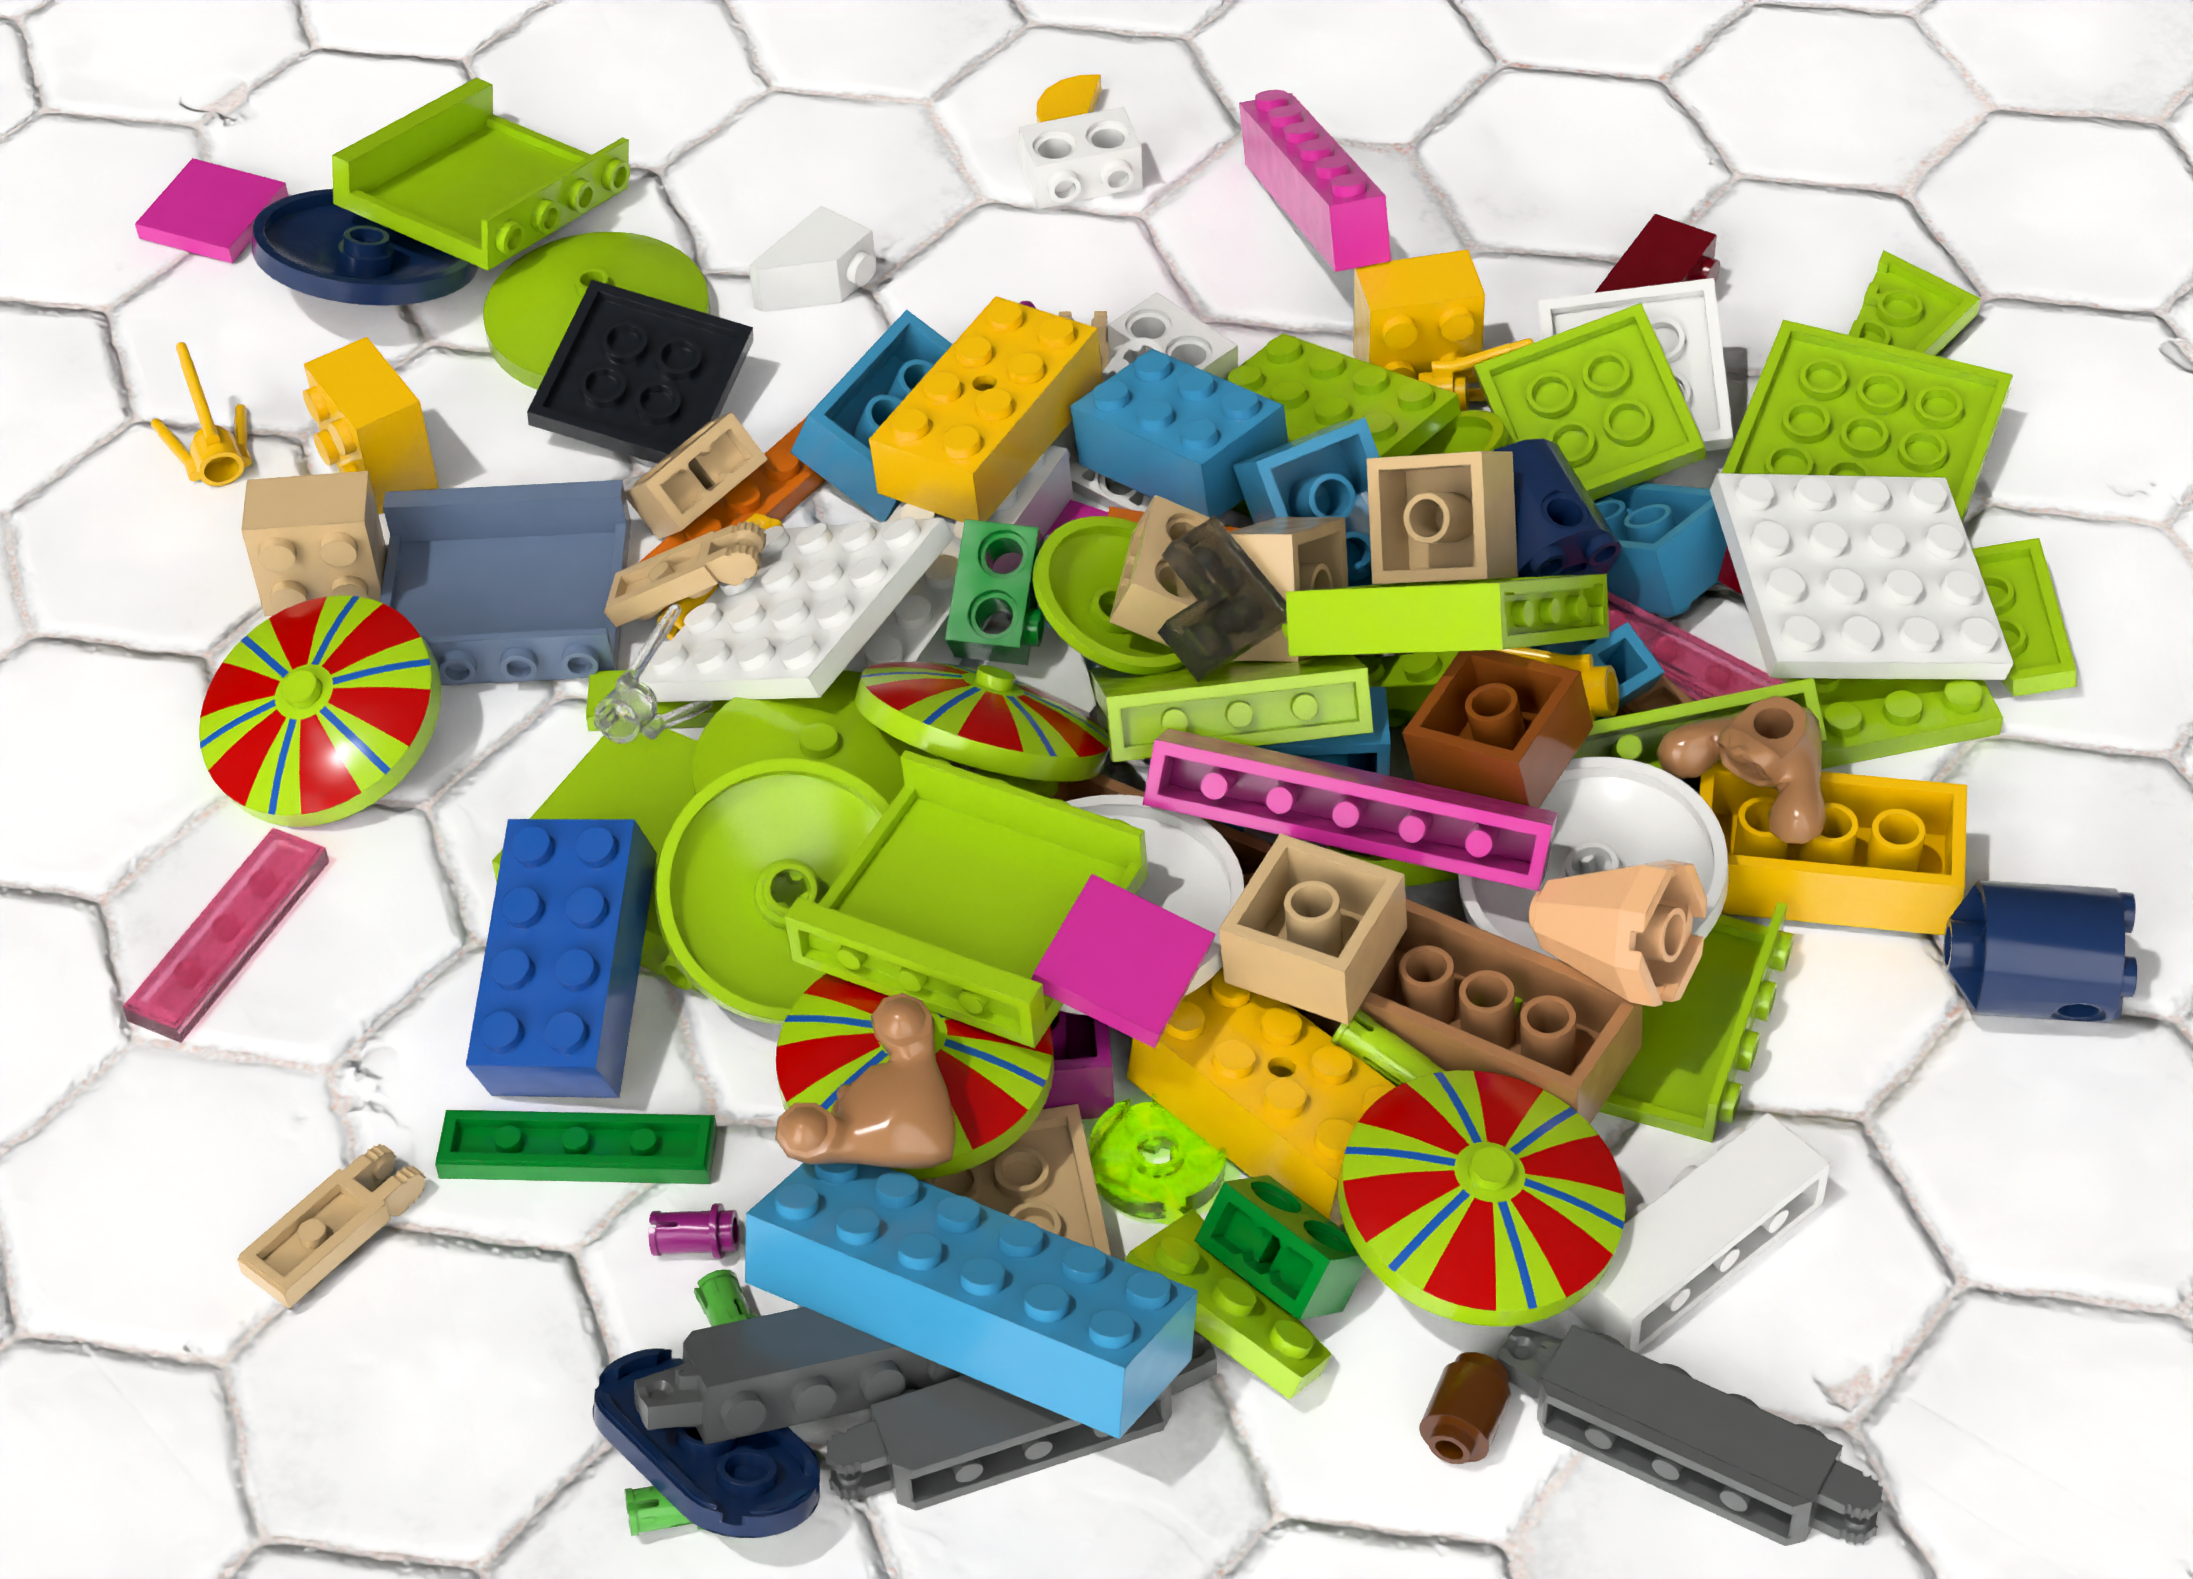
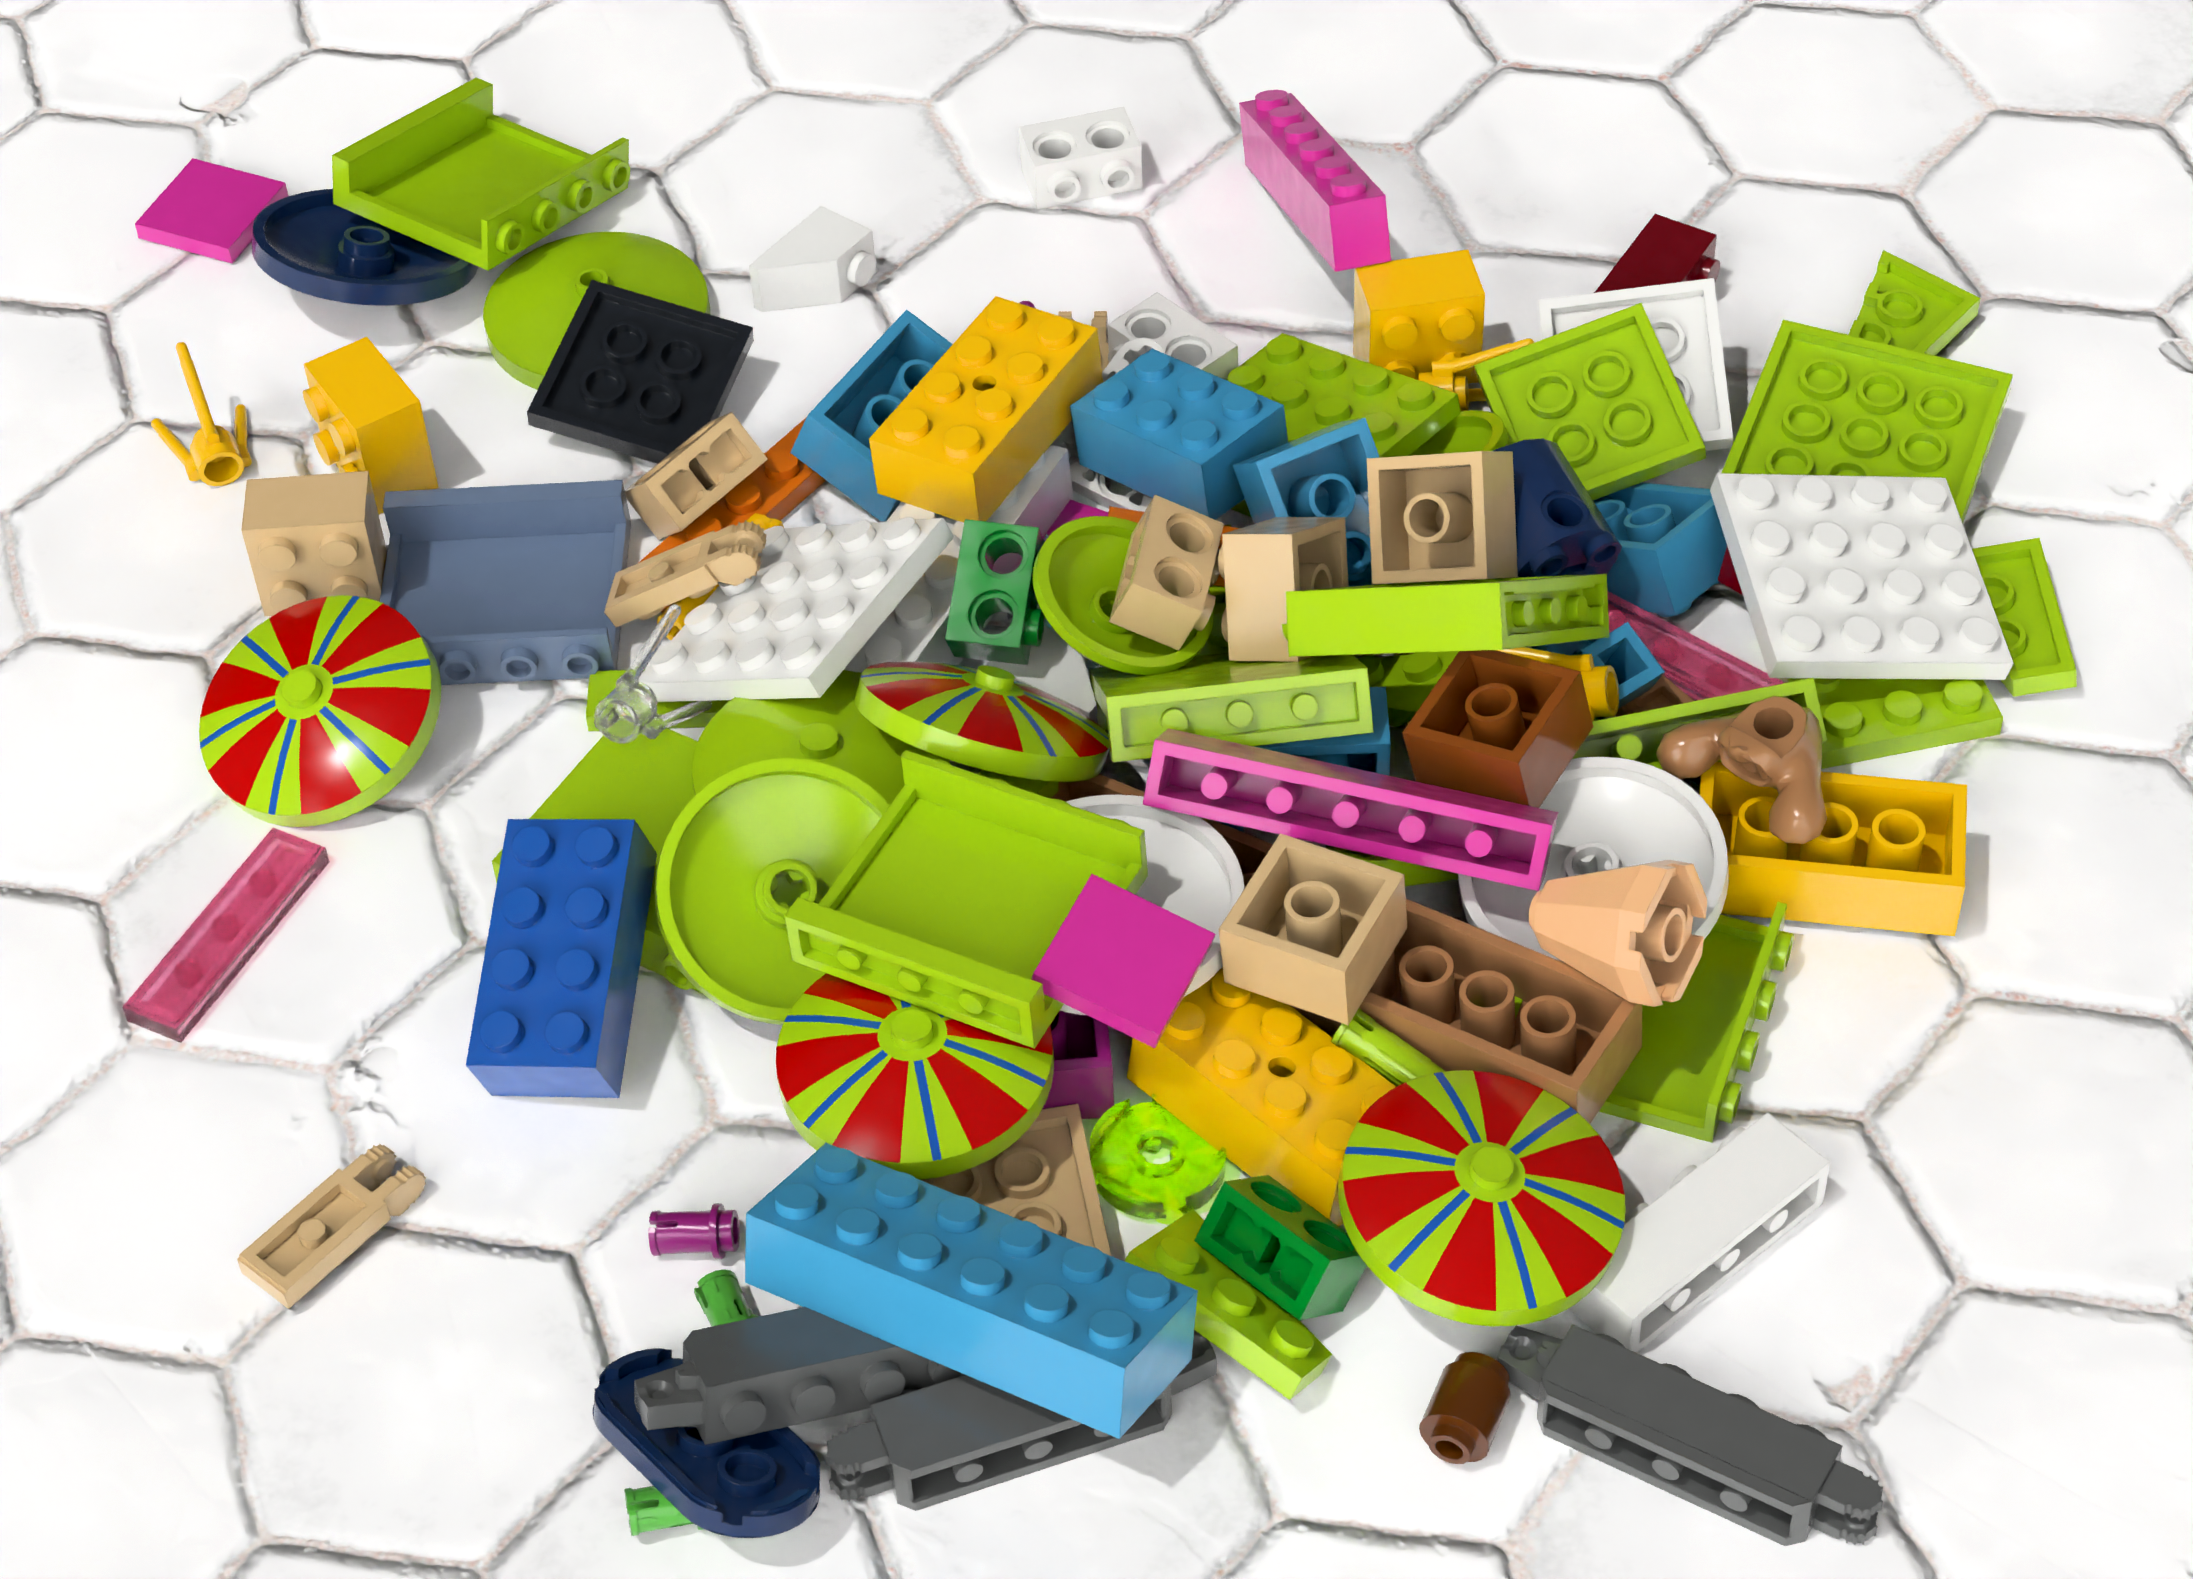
(577, 1146): green tile -> none
(890, 1114): medium nougat head -> none
(1069, 97): yellow tile -> none
(1234, 602): clear smoke plate -> none
(2042, 951): dark blue cylinder -> none

